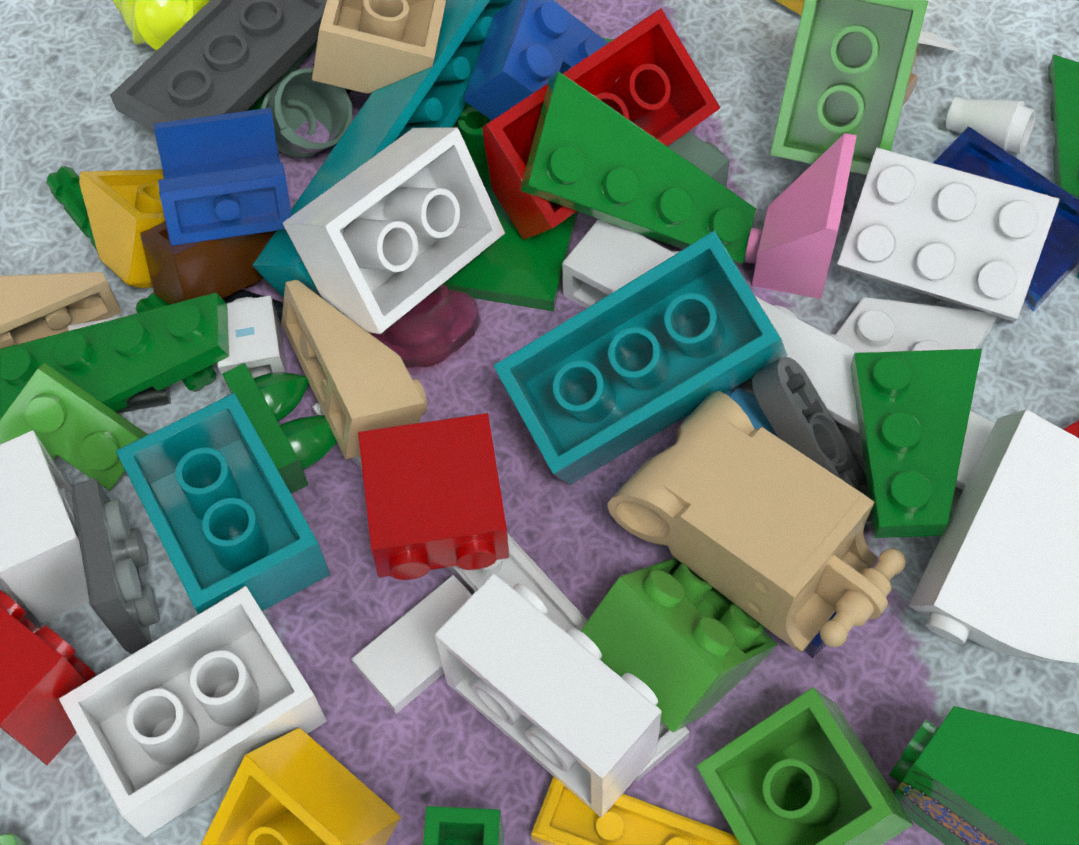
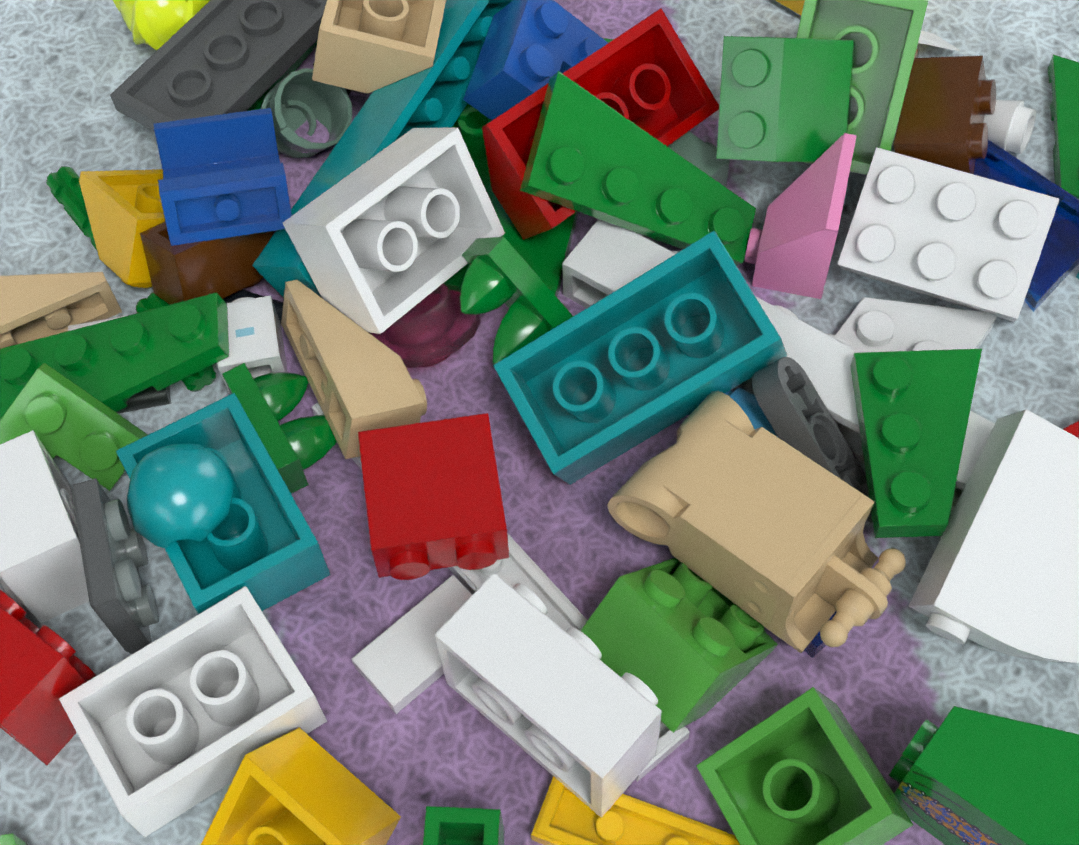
(179, 493): none -> teal hair
(502, 276): none -> green tile
(783, 97): none -> green slope
(946, 112): none -> reddish brown brick

